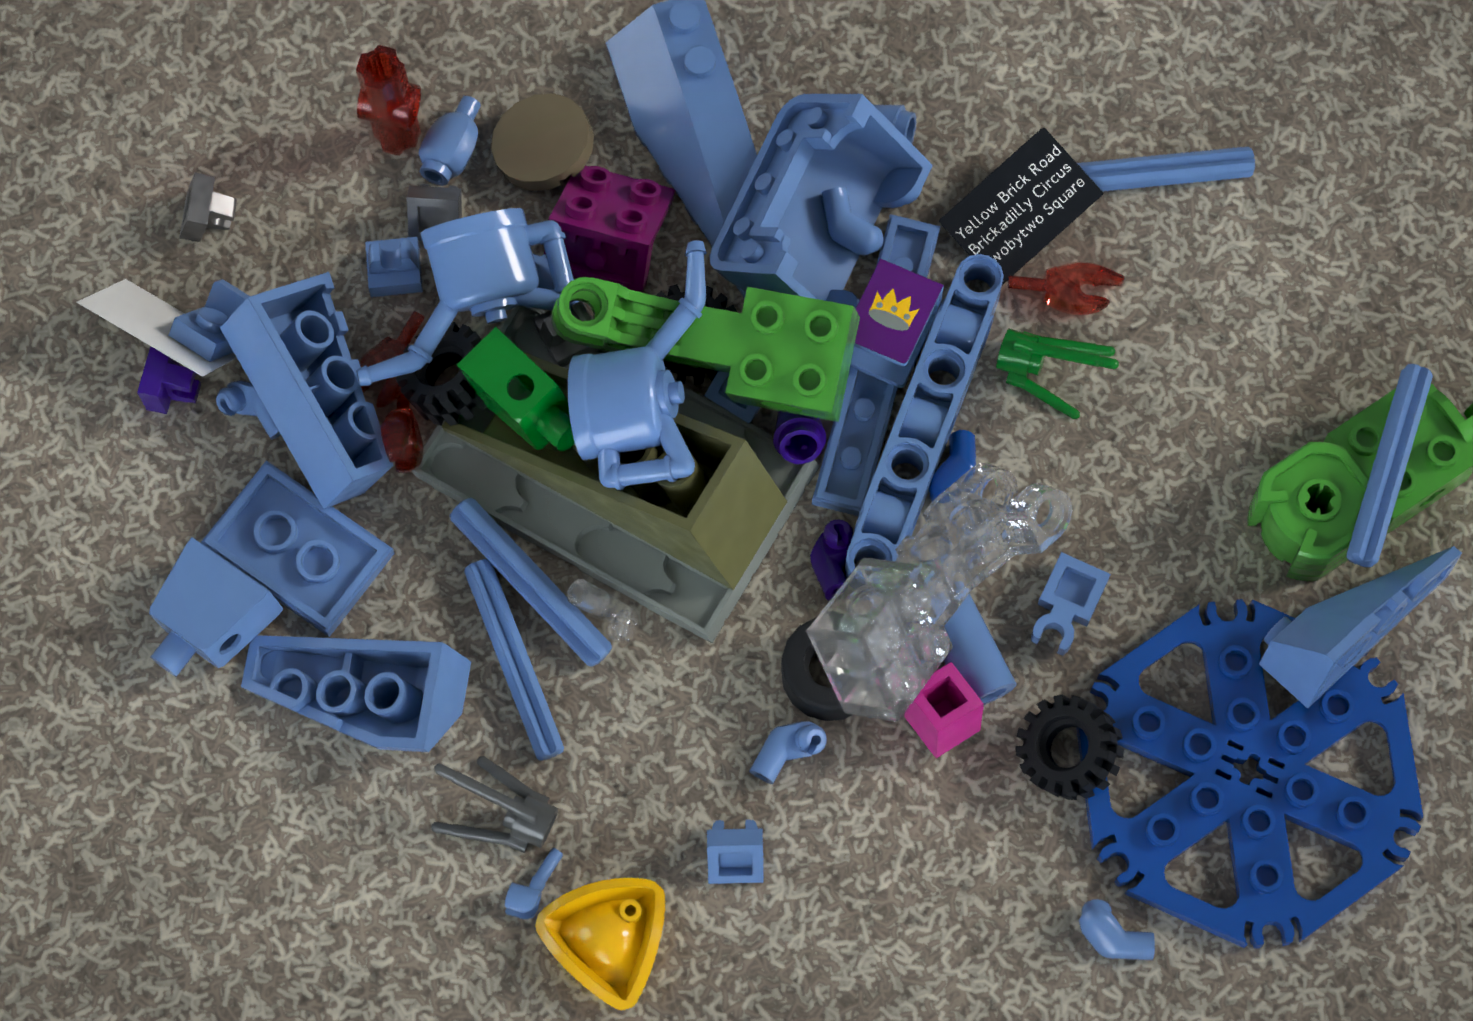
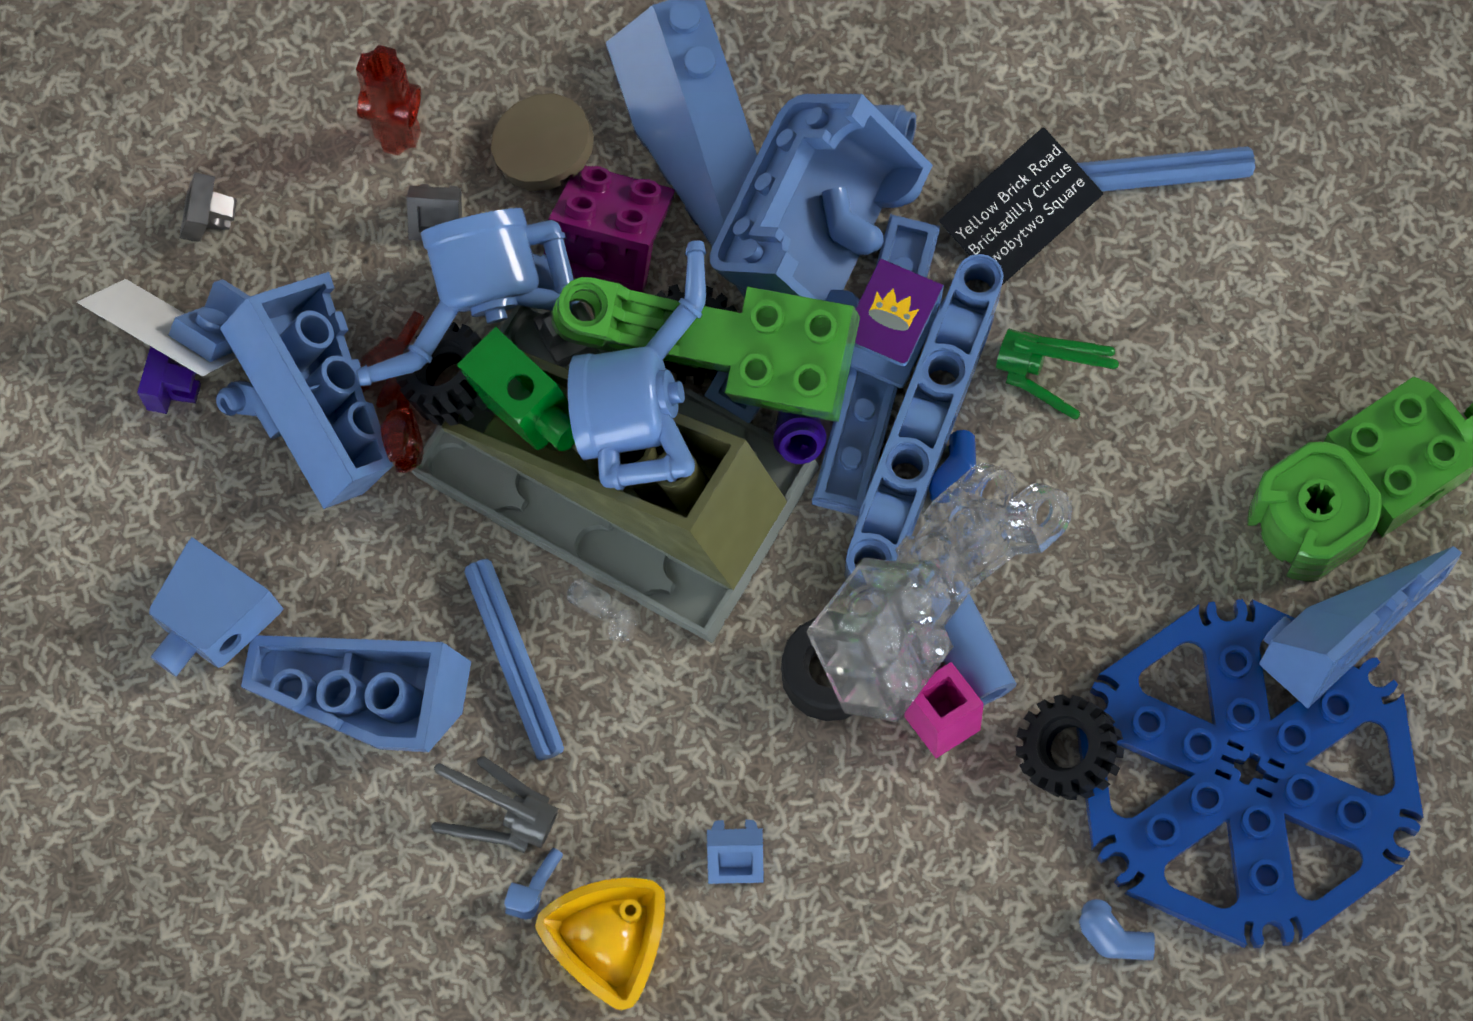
(297, 550): medium blue tile -> none
(394, 267): medium blue tile -> none
(450, 143): medium blue plant -> none
(530, 582): medium blue axle -> none
(786, 744): medium blue arm -> none
(830, 556): dark purple arm -> none
(1063, 283): clear red hand -> none
(1070, 596): medium blue plate -> none
(1389, 466): medium blue axle -> none

